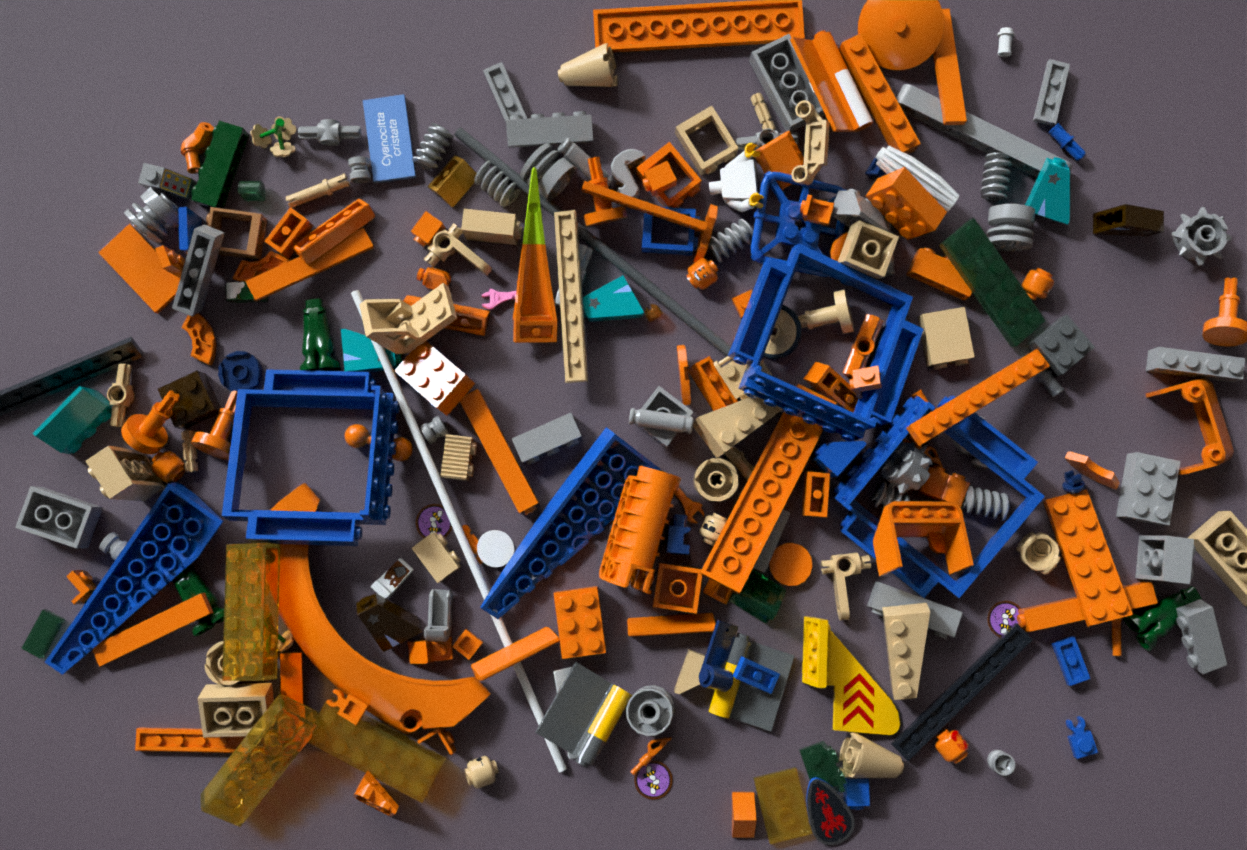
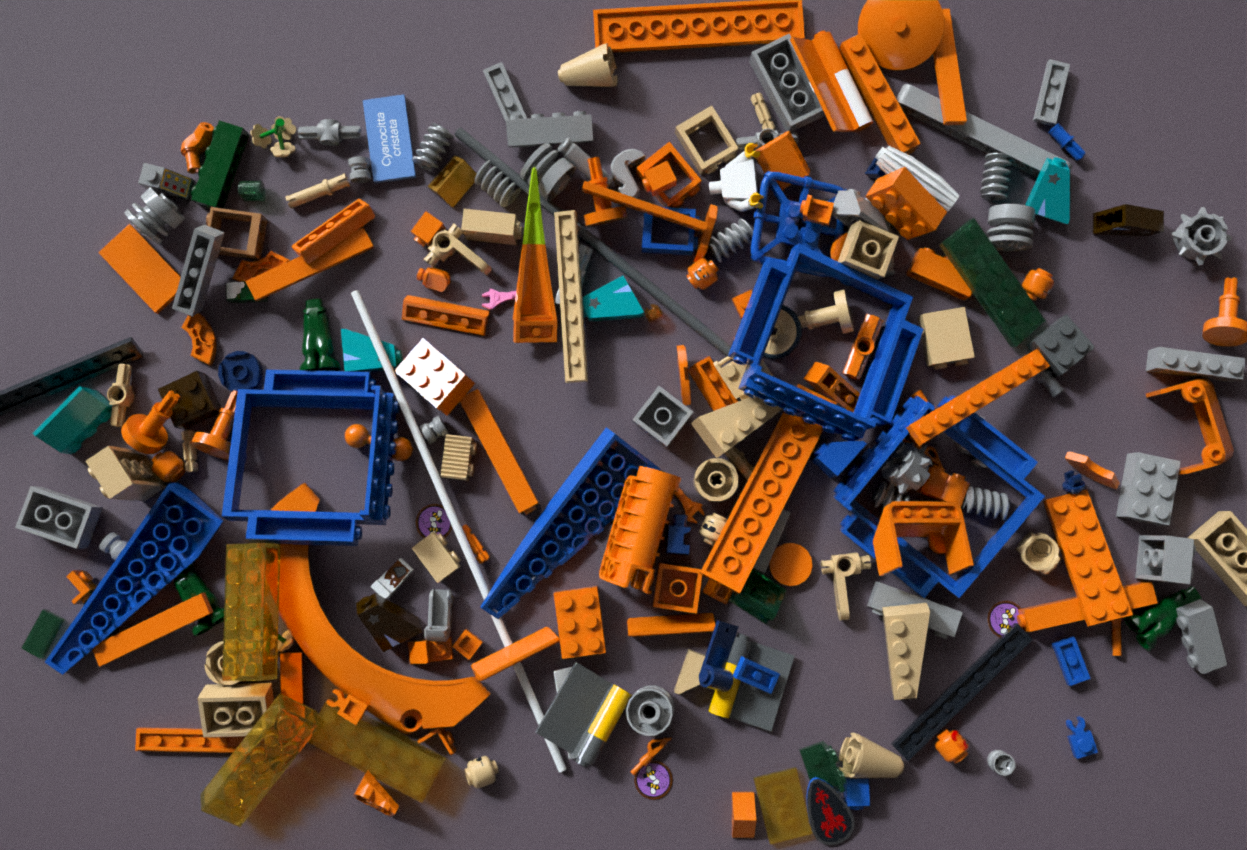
(170, 260): orange plate -> none
(187, 223): blue tile -> none
(288, 231): orange brick -> none
(404, 326): tan bracket -> none
(495, 548): white sticker -> none
(547, 439): light grey brick -> none
(661, 420): light grey axle -> none
(815, 143): tan plate -> none
(815, 494): orange brick -> none
(857, 698): yellow piece -> none
(865, 380): bracket -> none
(1005, 41): white pin -> none

